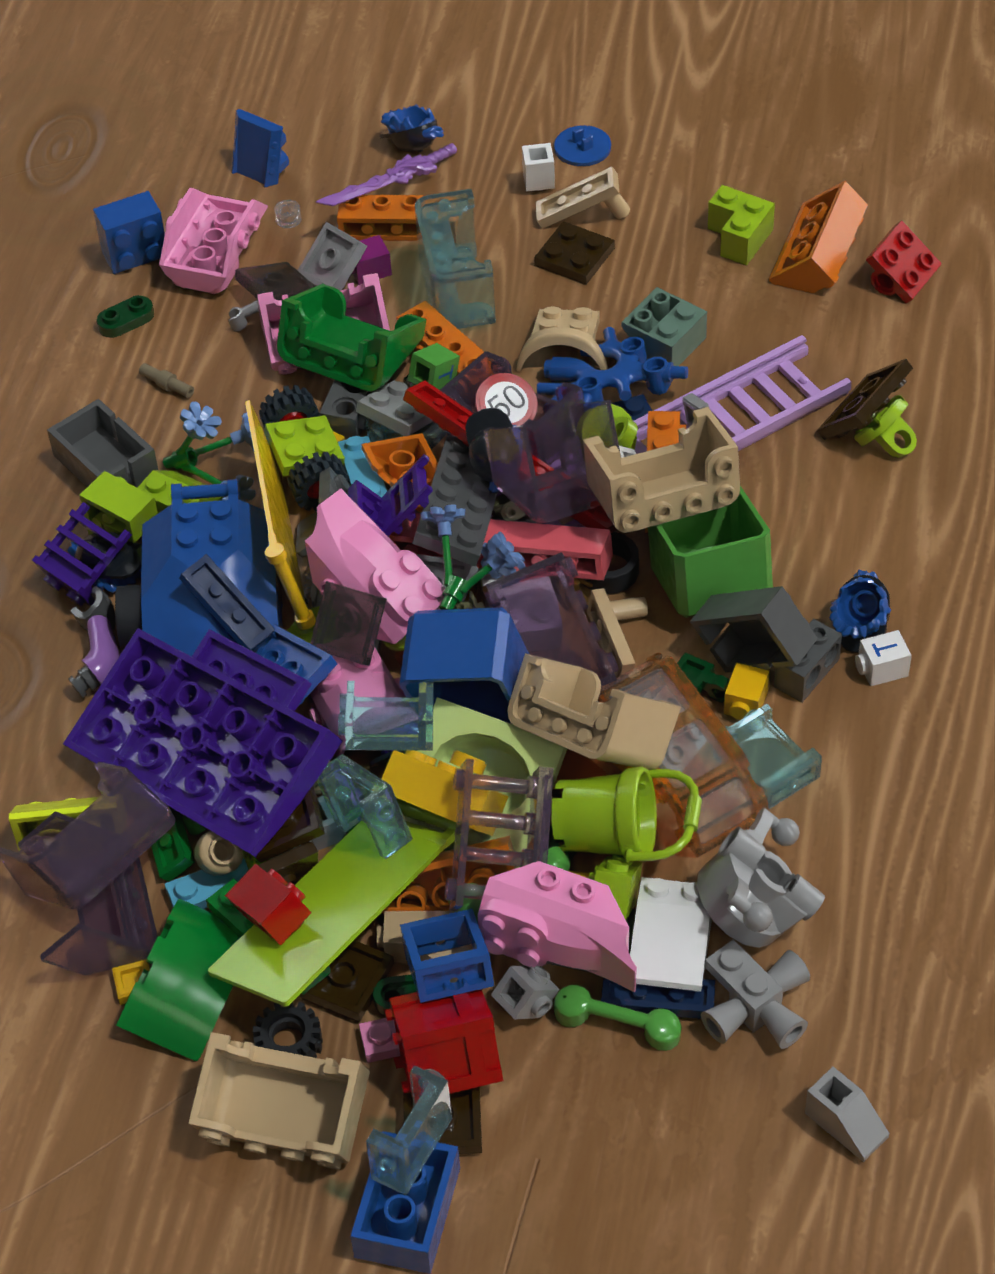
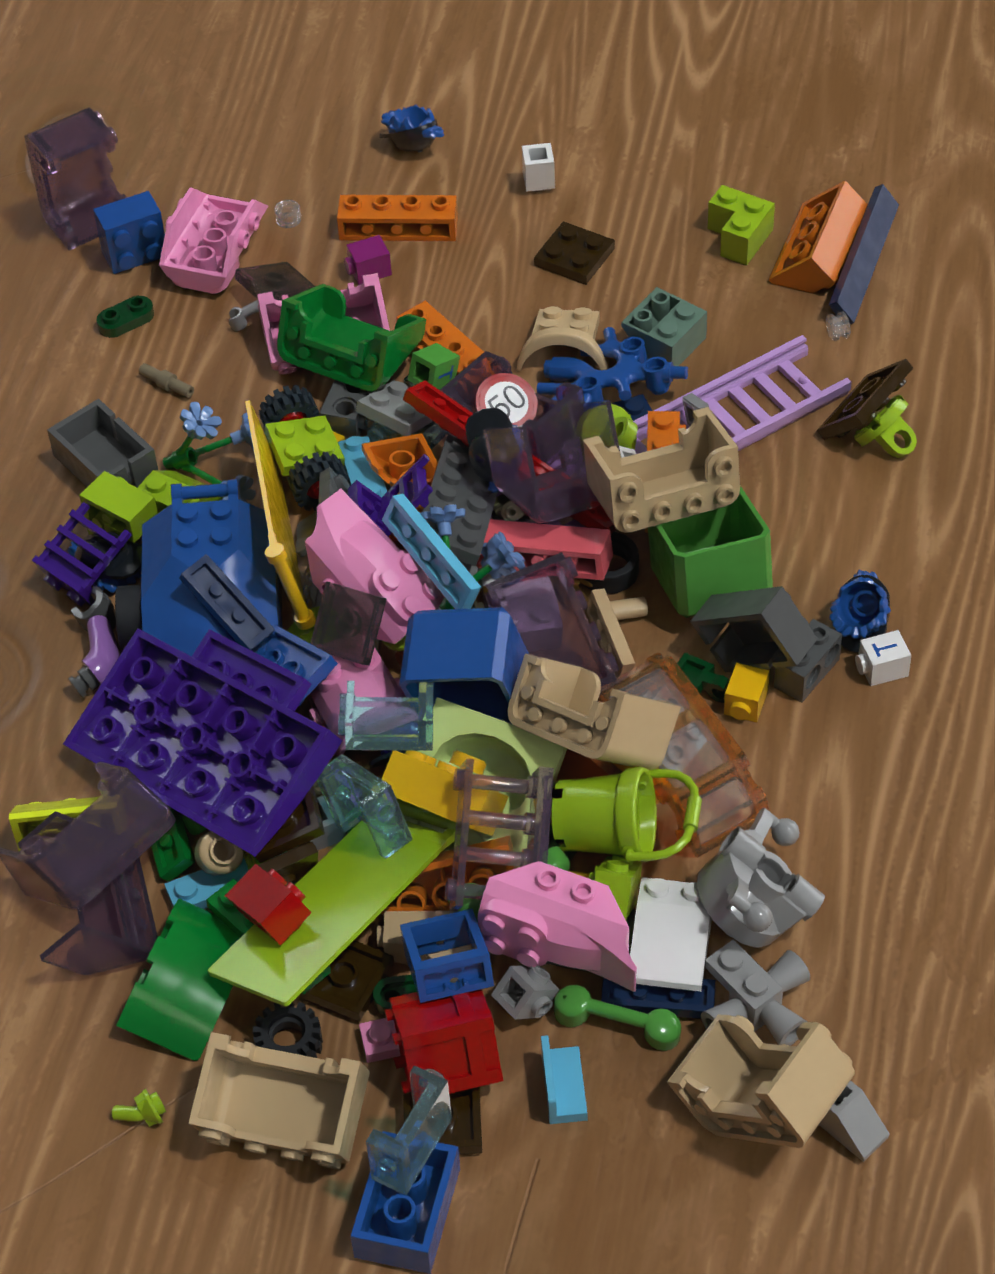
(73, 174): none -> windscreen
(126, 977): yellow tile -> none
(148, 1108): none -> lime plate
(258, 148): blue slope -> none
(332, 257): light grey plate -> none
(400, 173): medium lavender sword -> none
(431, 553): none -> medium azure plate
(447, 254): clear light blue windscreen -> none
(563, 1083): none -> medium azure panel
(582, 145): blue piece -> none
(582, 195): tan piece -> none
(759, 1088): none -> tan windscreen
(774, 757): clear light blue panel -> none
(838, 326): none -> clear bush
(864, 253): none -> dark blue tile
(901, 263): red plate -> none

